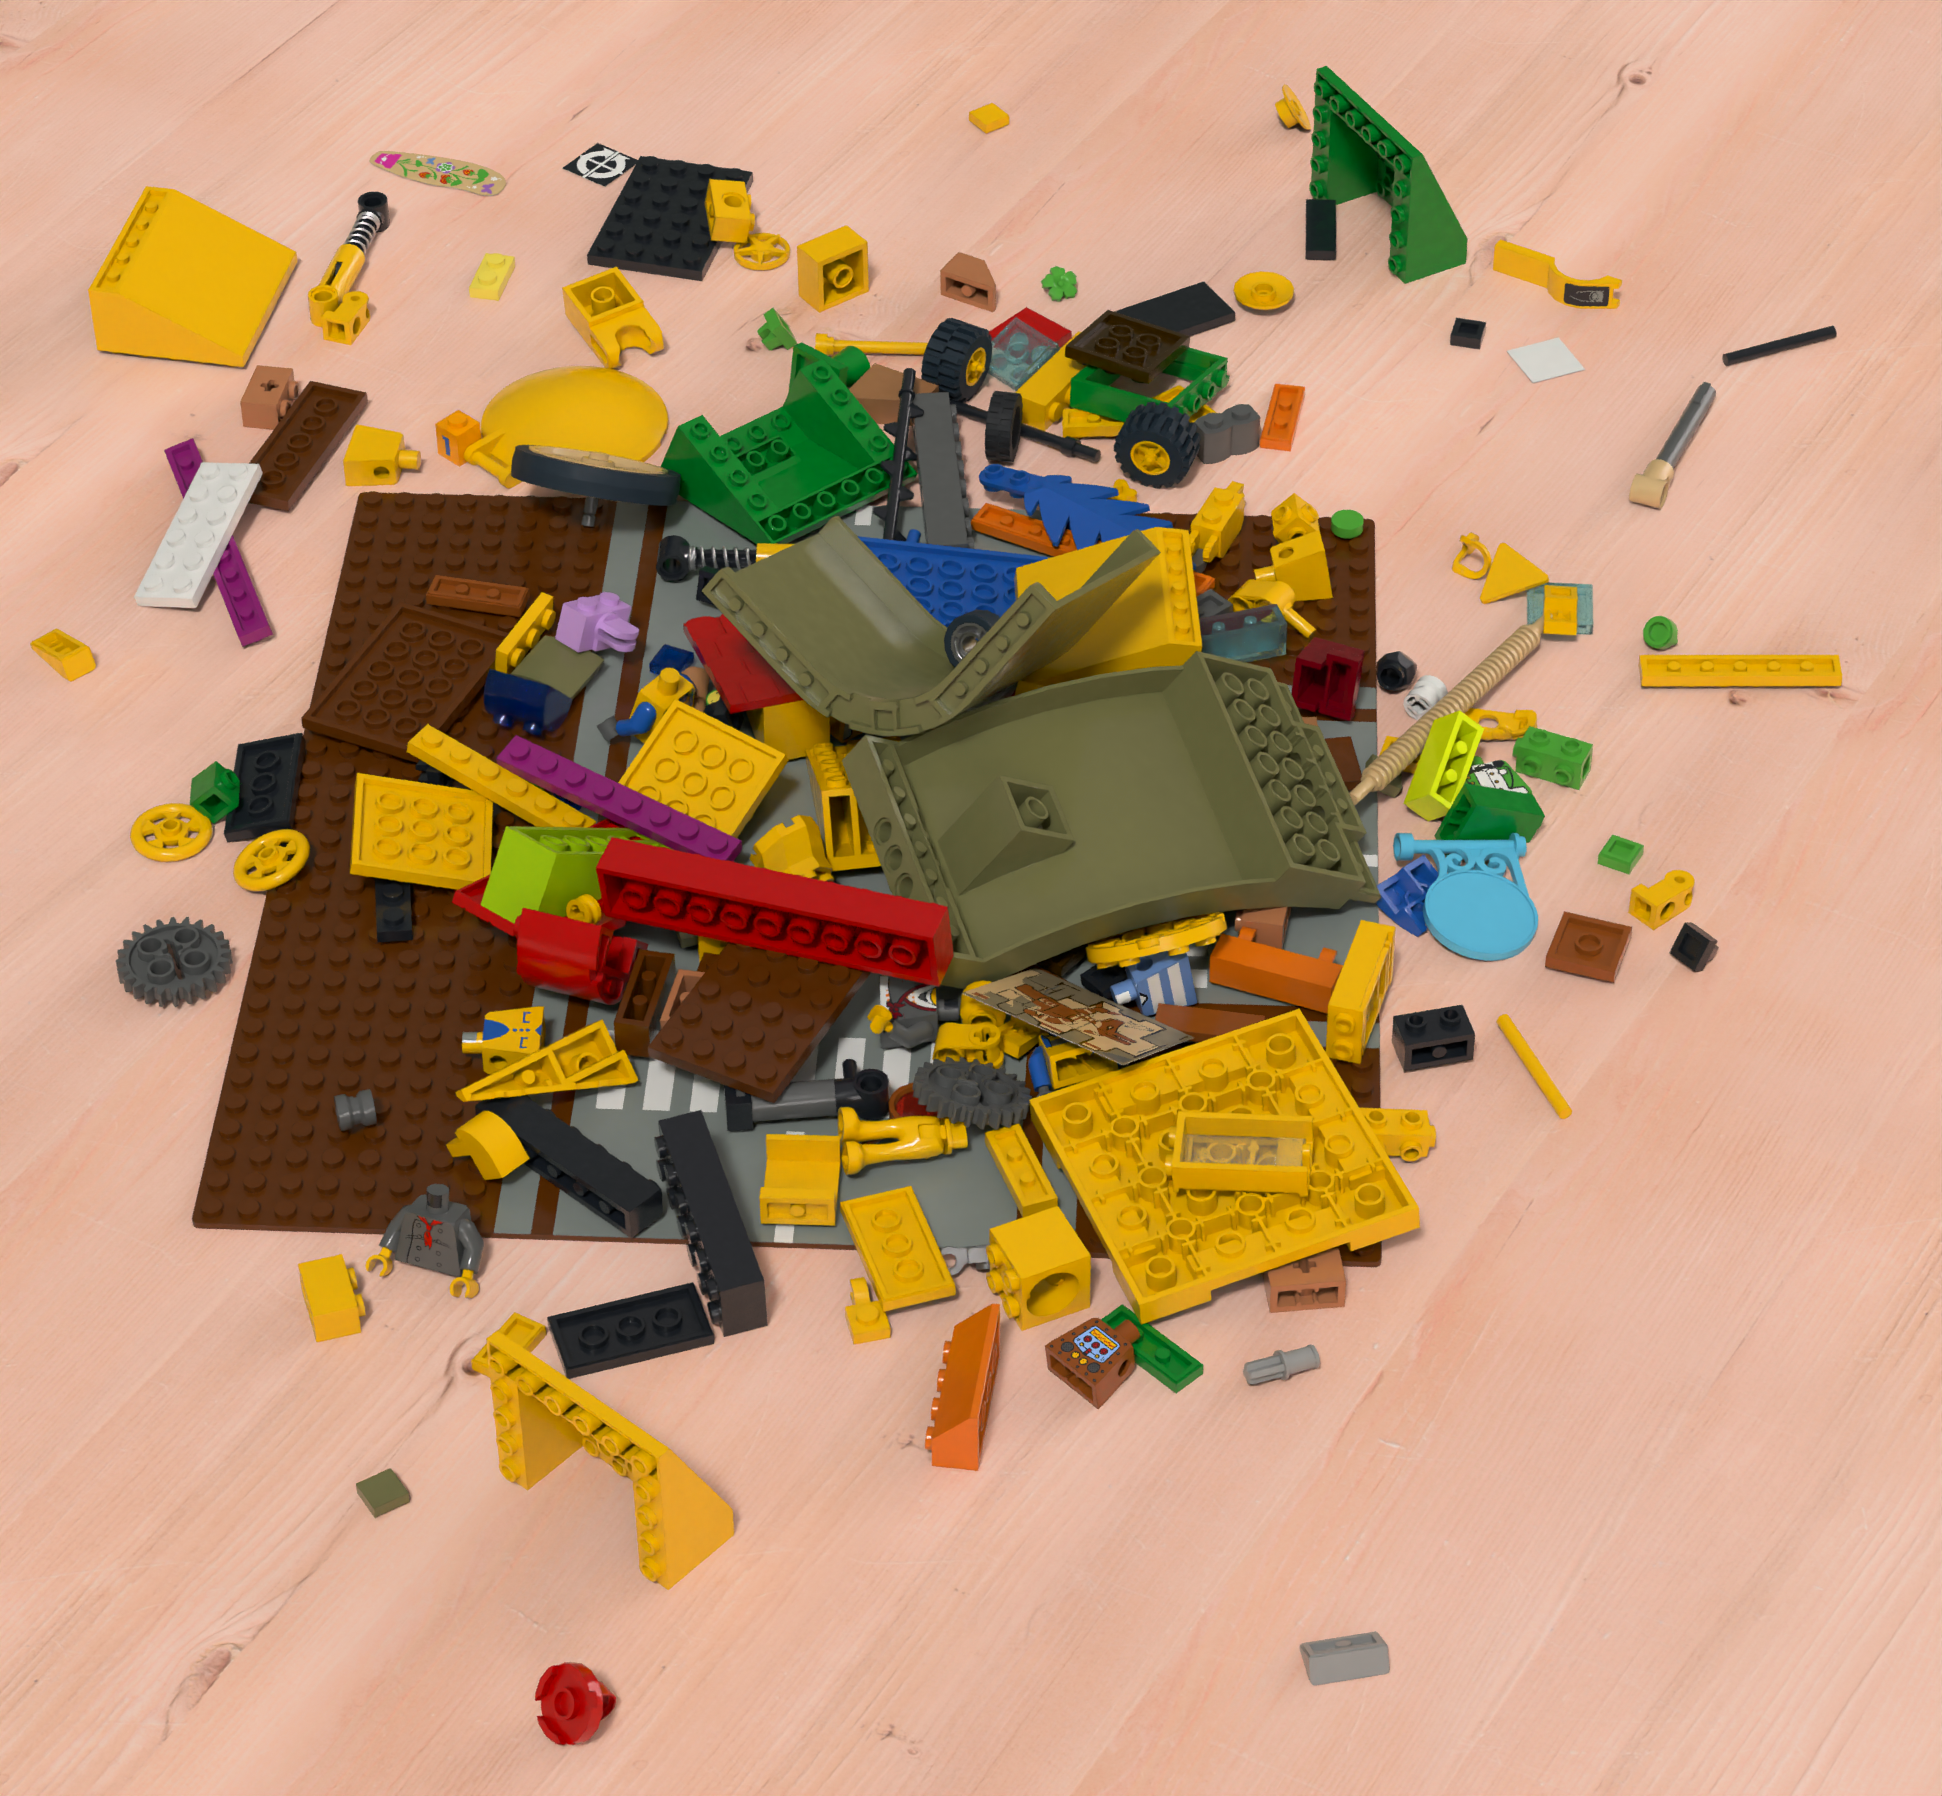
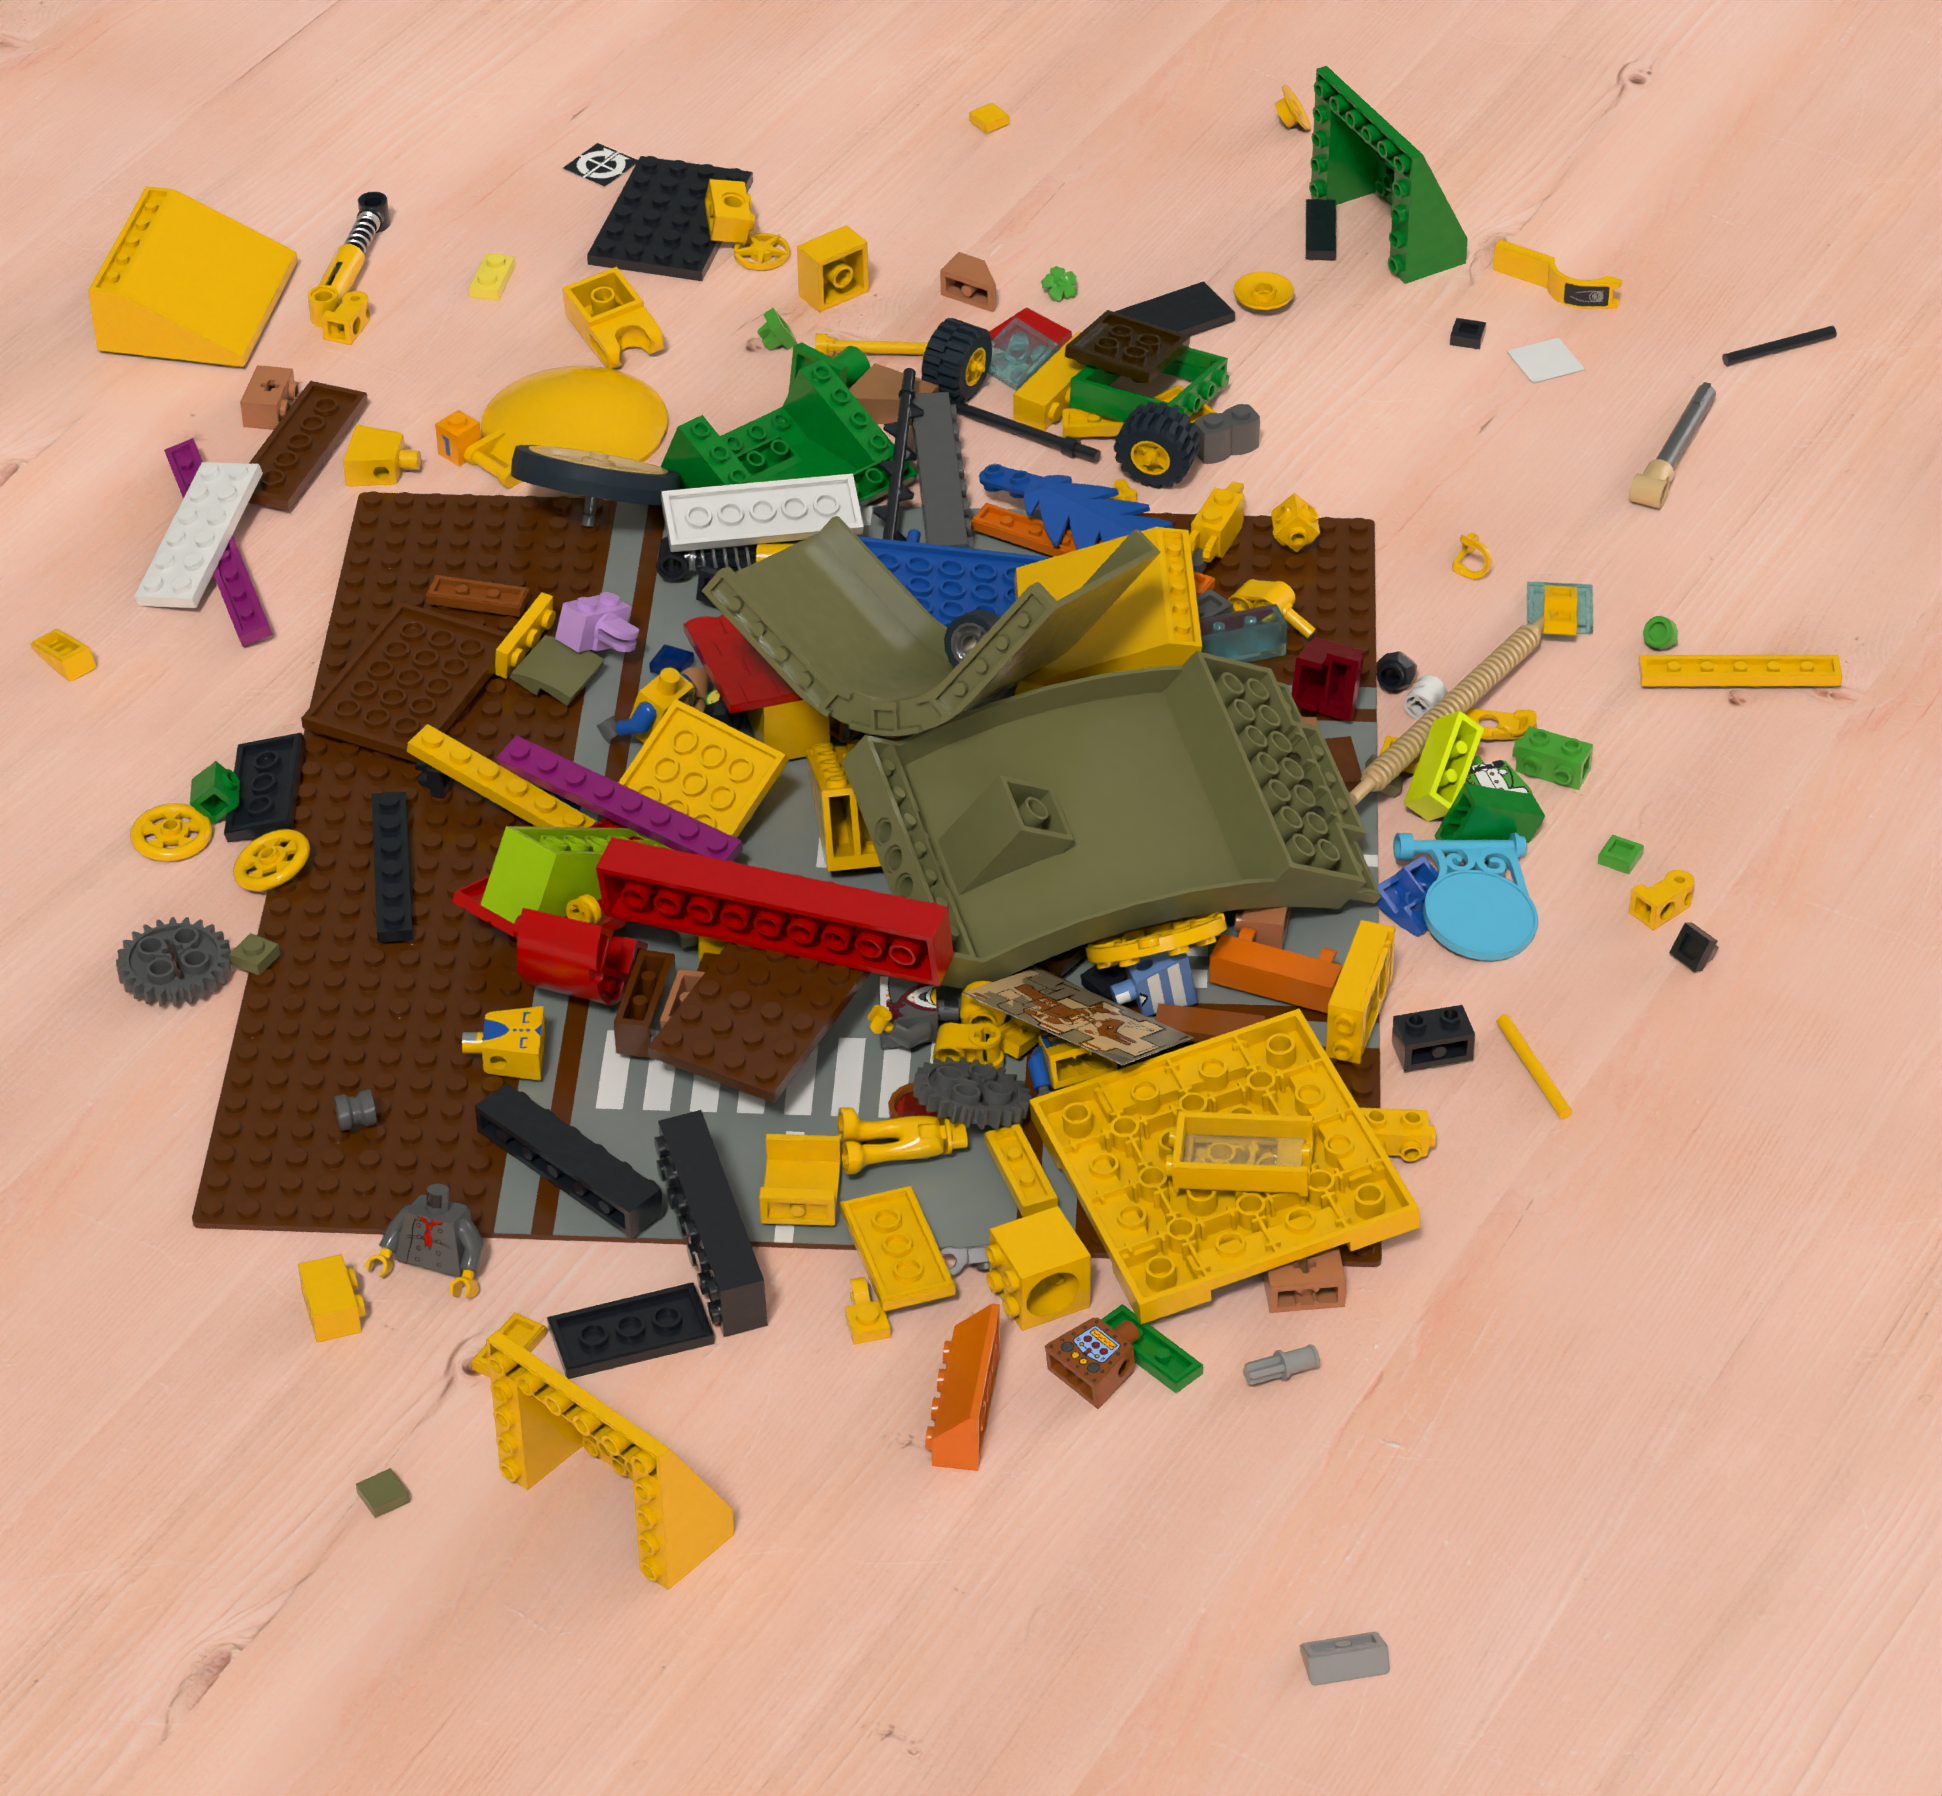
(254, 954): none -> olive plate
(420, 832): yellow plate -> none
(441, 172): tan sticker -> none
(490, 1144): yellow brick -> none
(524, 702): clear blue brick -> none
(571, 1063): yellow wedge -> none
(572, 1703): red tile -> none
(758, 512): none -> white plate
(794, 850): yellow brick -> none
(863, 1091): piece -> none
(1003, 426): black tyre -> none
(1282, 417): orange tile -> none
(1301, 566): yellow torso -> none
(1347, 524): bright green tile -> none
(1510, 575): yellow piece -> none
(1588, 947): dark orange plate -> none

